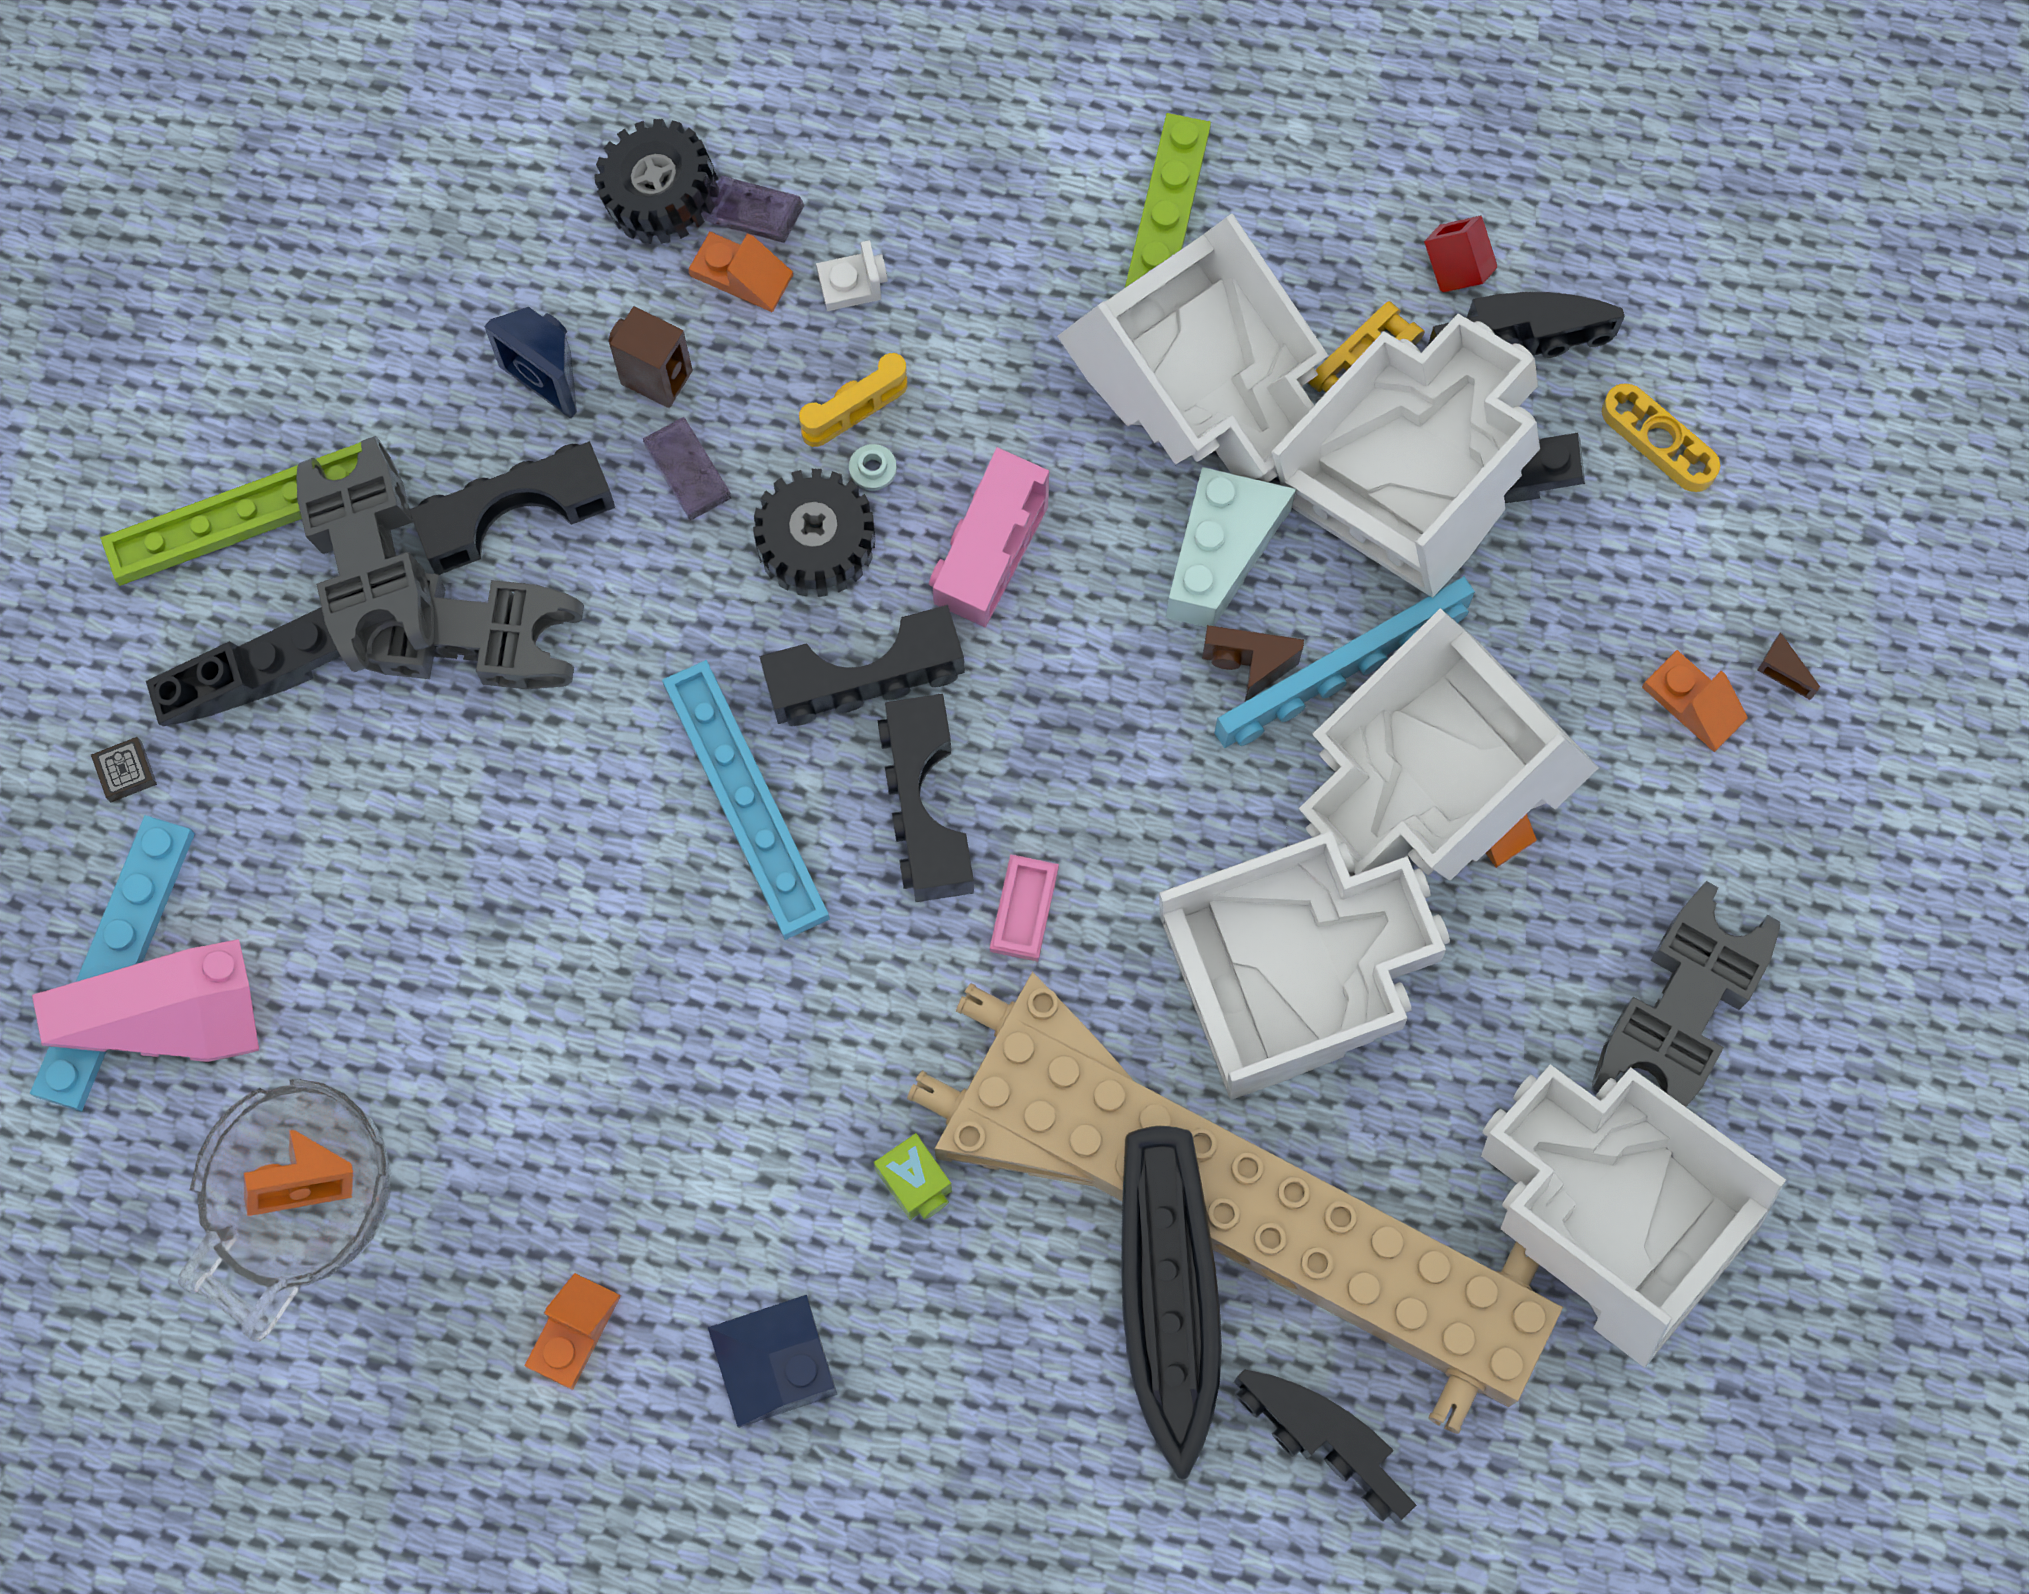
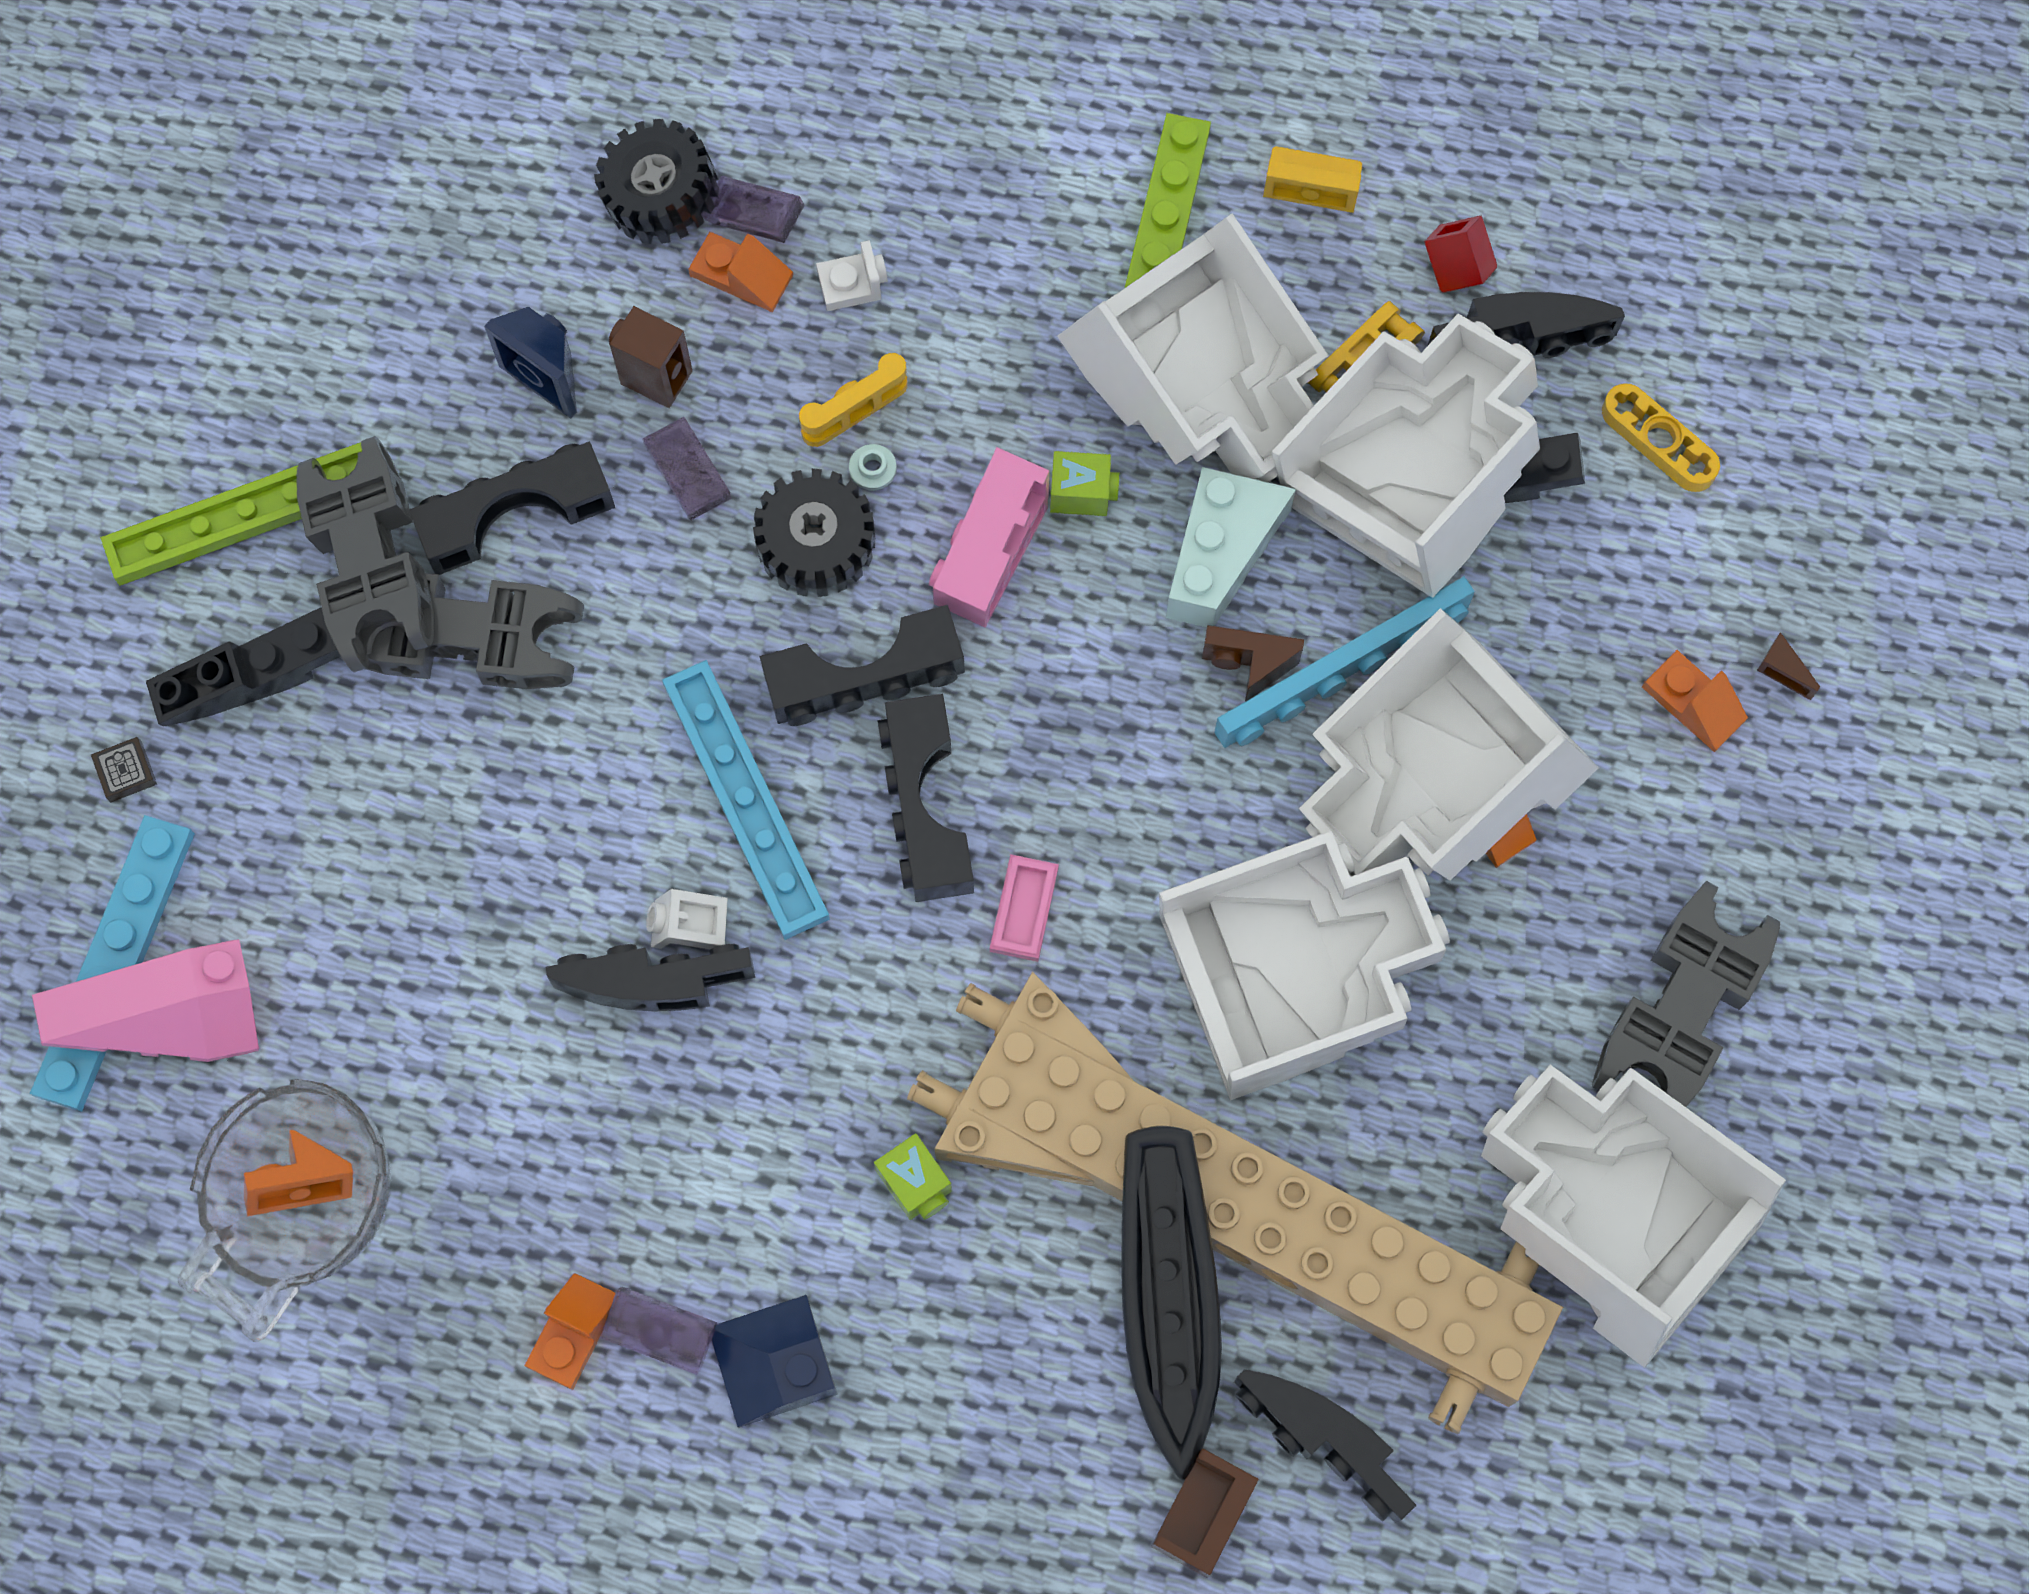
(631, 982): none -> black slope
(658, 1330): none -> clear purple plate
(687, 919): none -> white bracket
(1082, 483): none -> lime brick
(1204, 1513): none -> reddish brown panel
(1313, 179): none -> yellow panel

